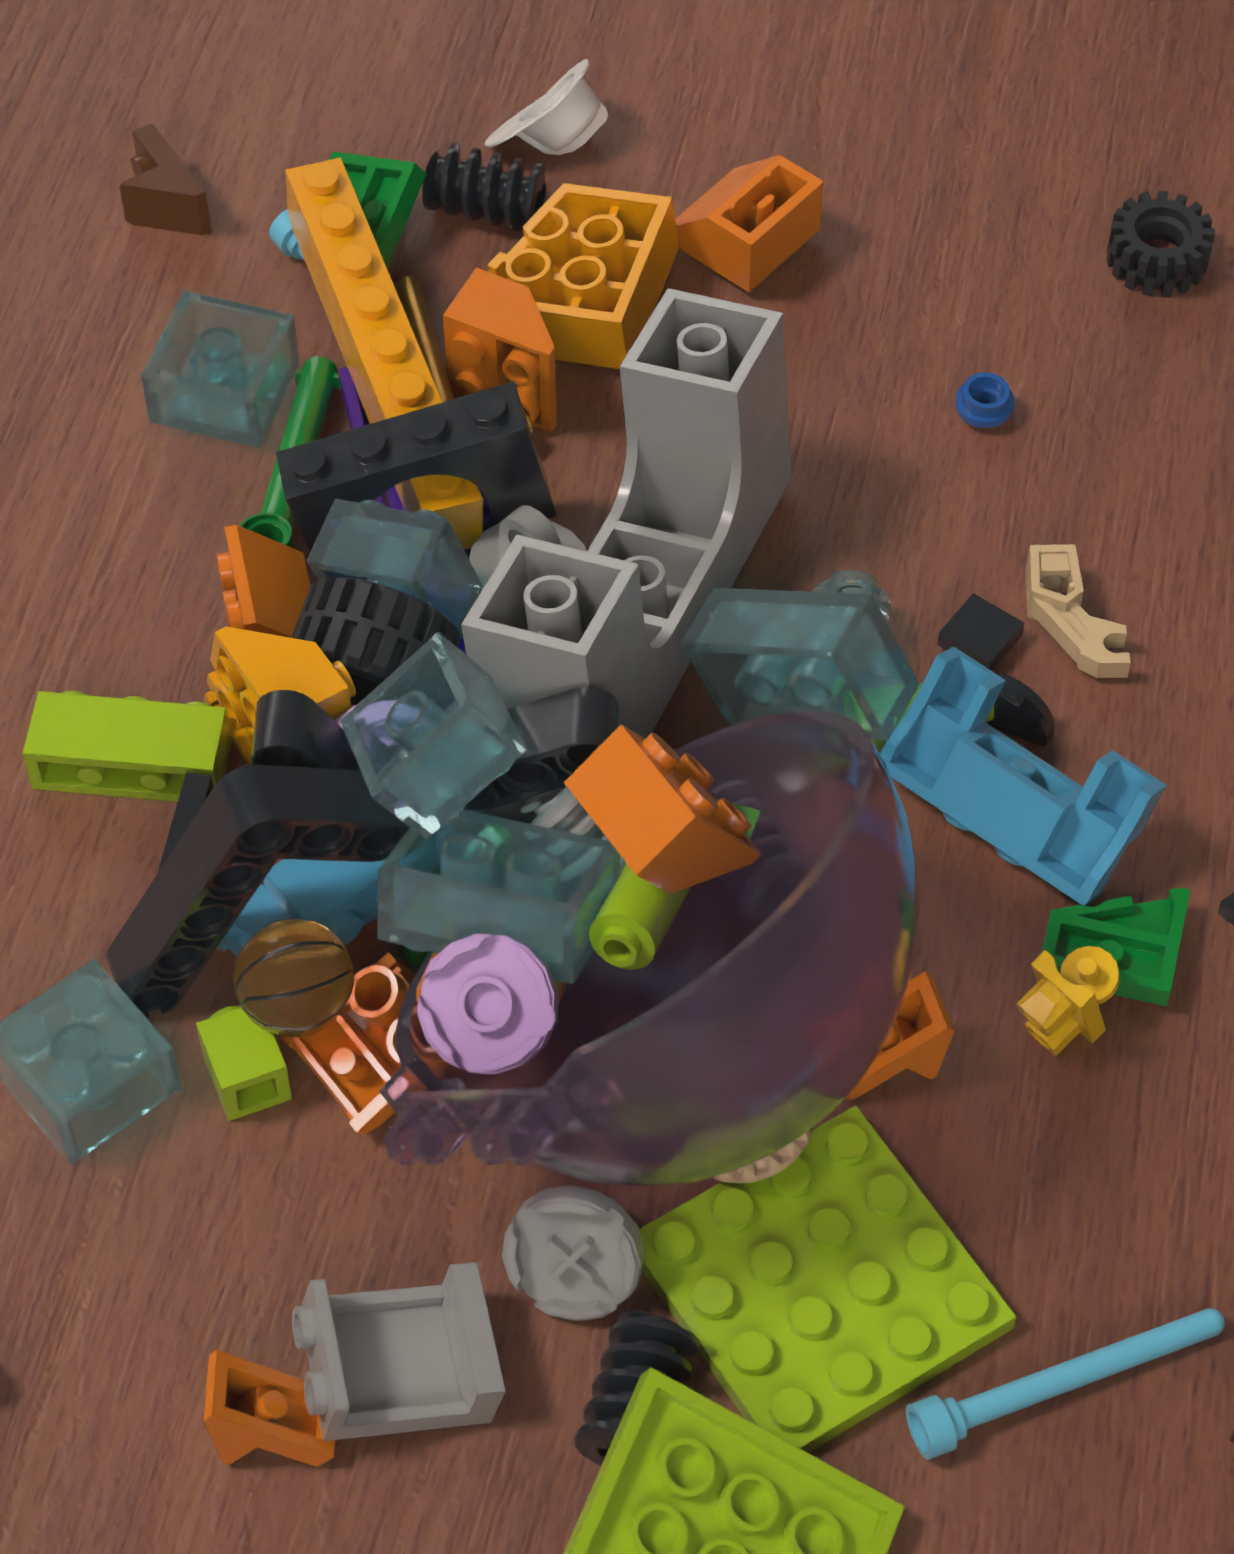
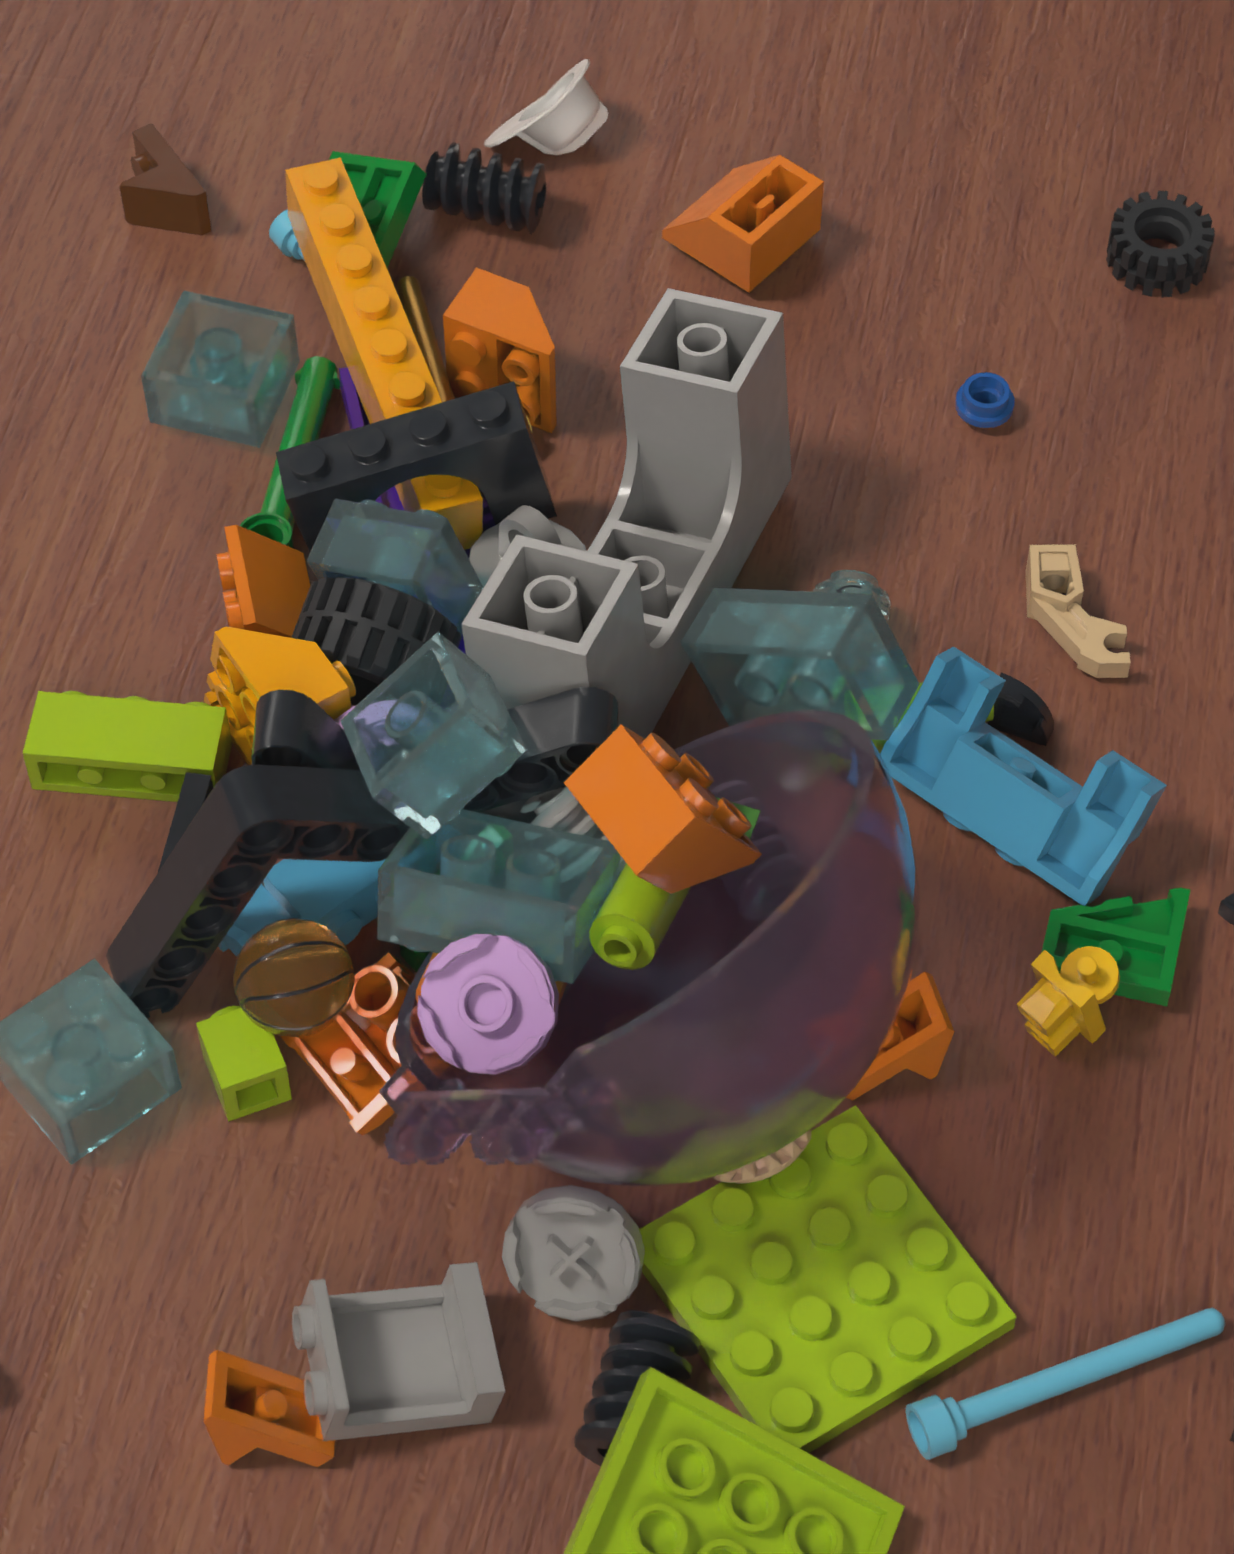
(594, 268): light orange wedge -> none
(981, 631): black tile -> none

